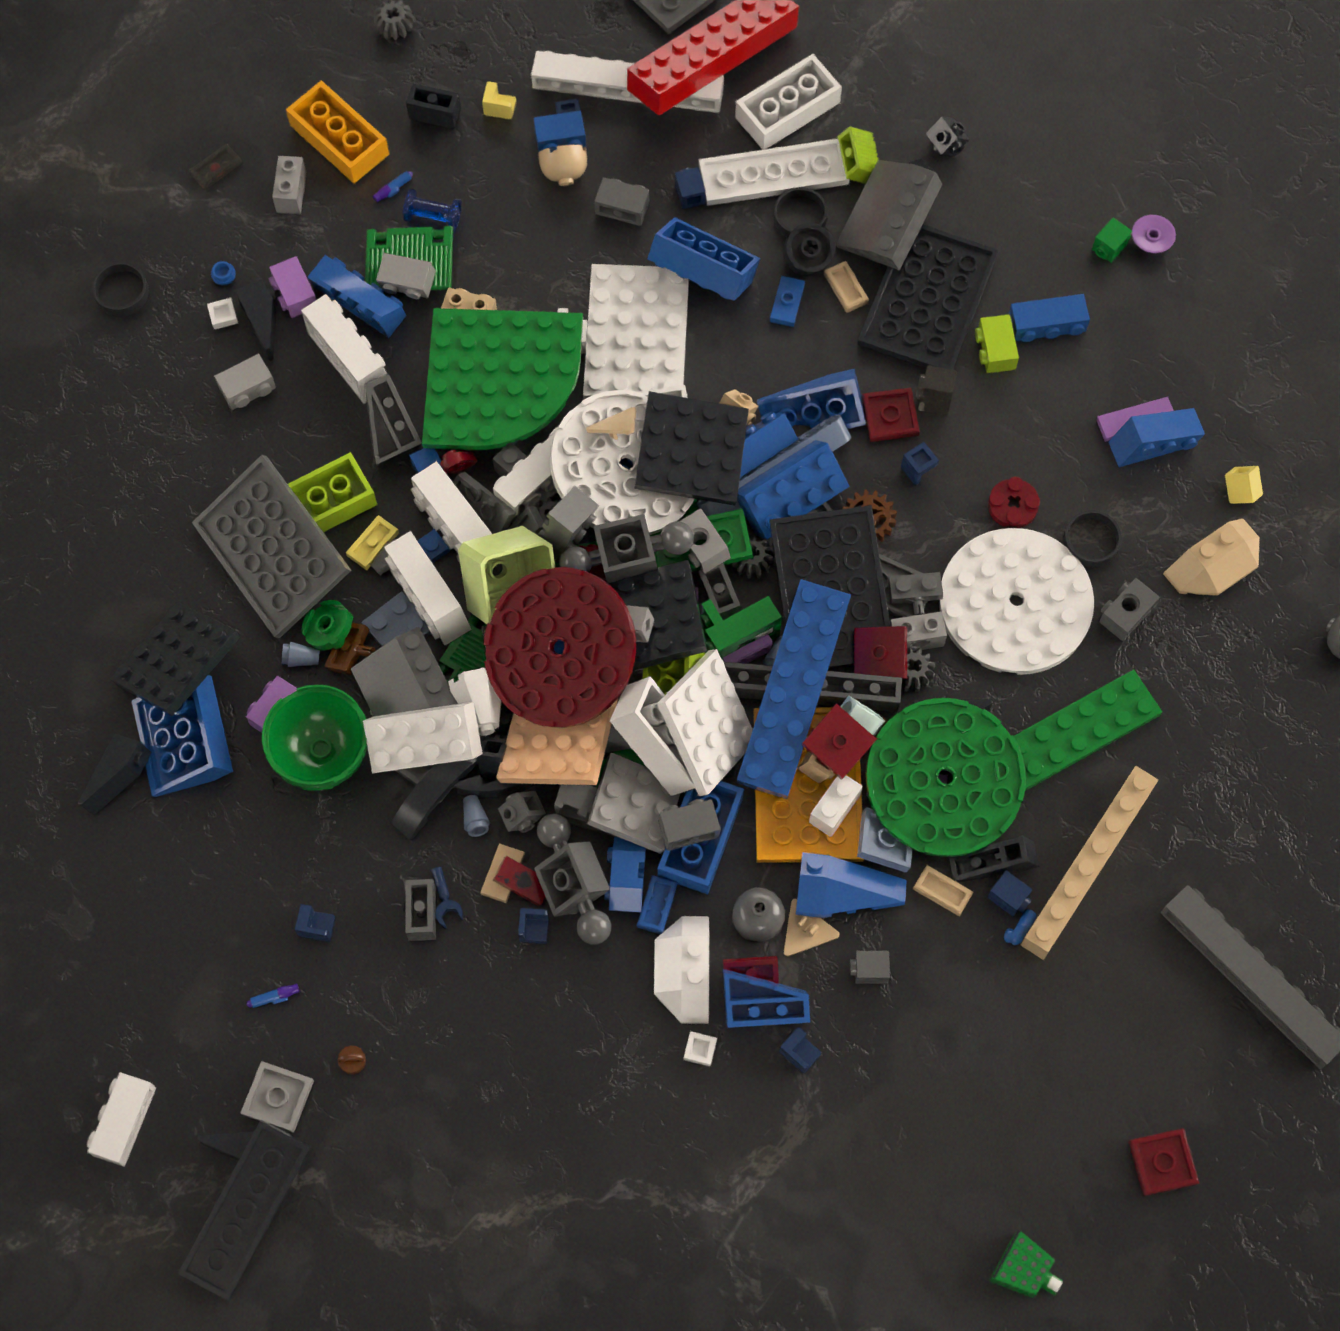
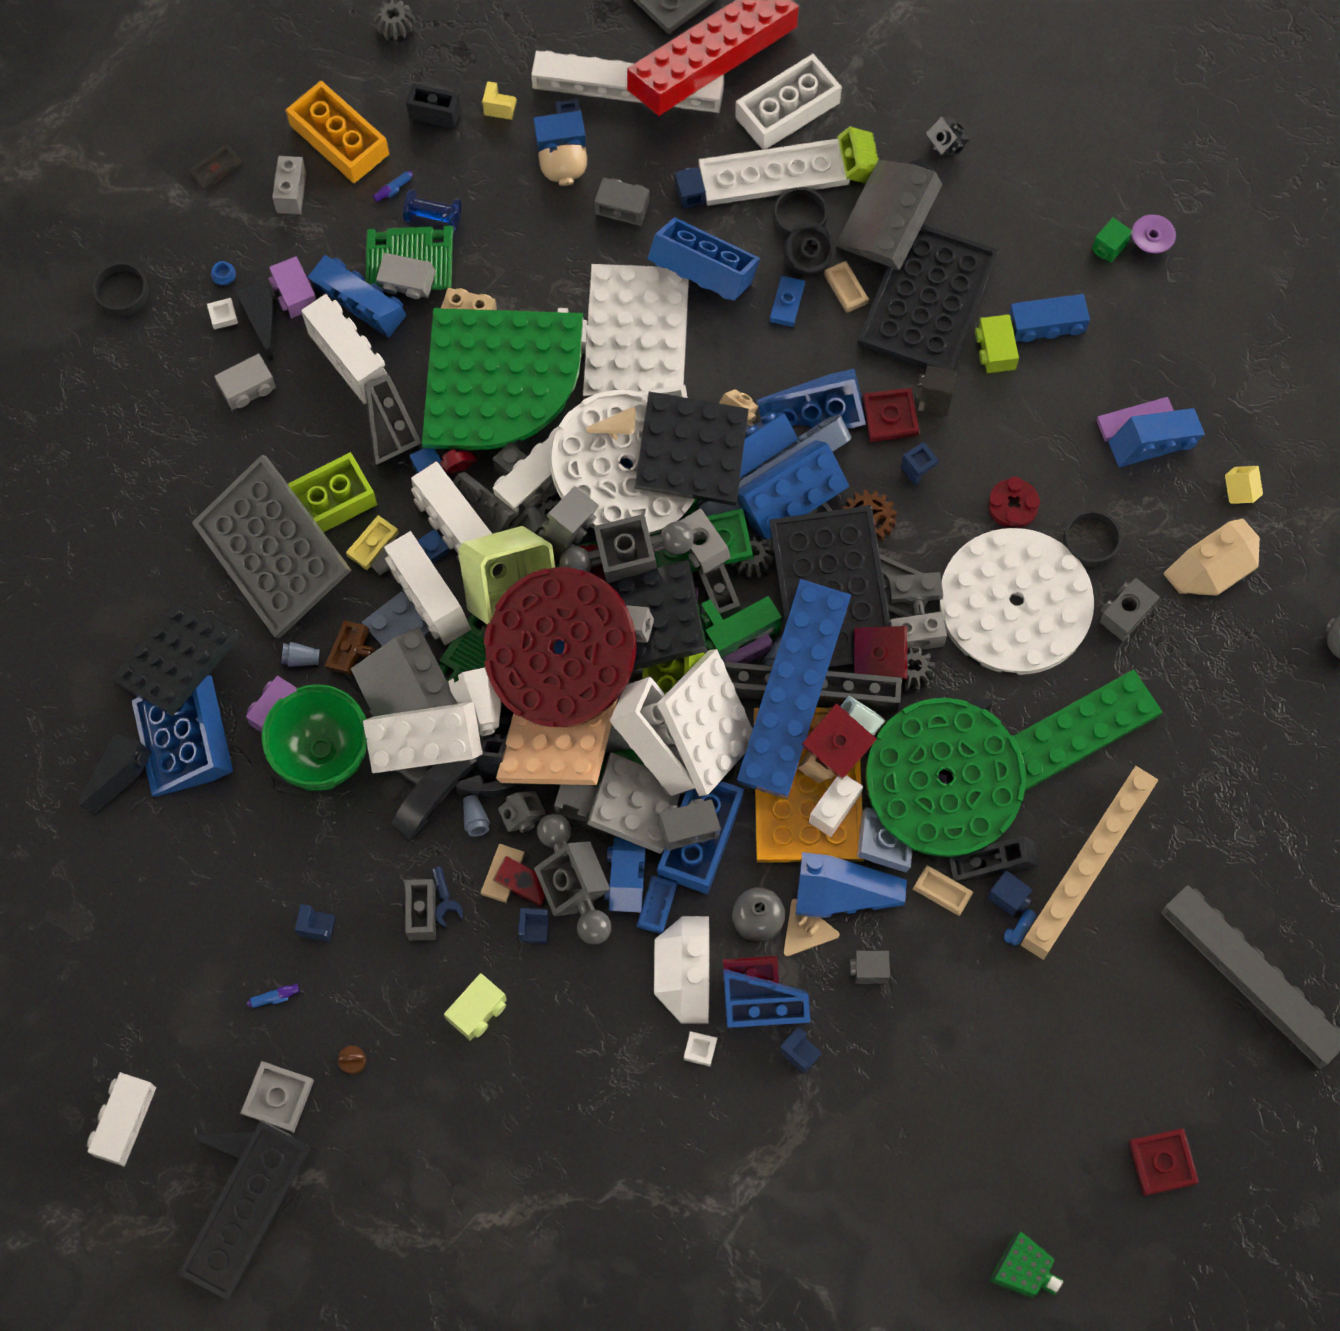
(335, 633): green plate -> none
(476, 1007): none -> yellowish green brick

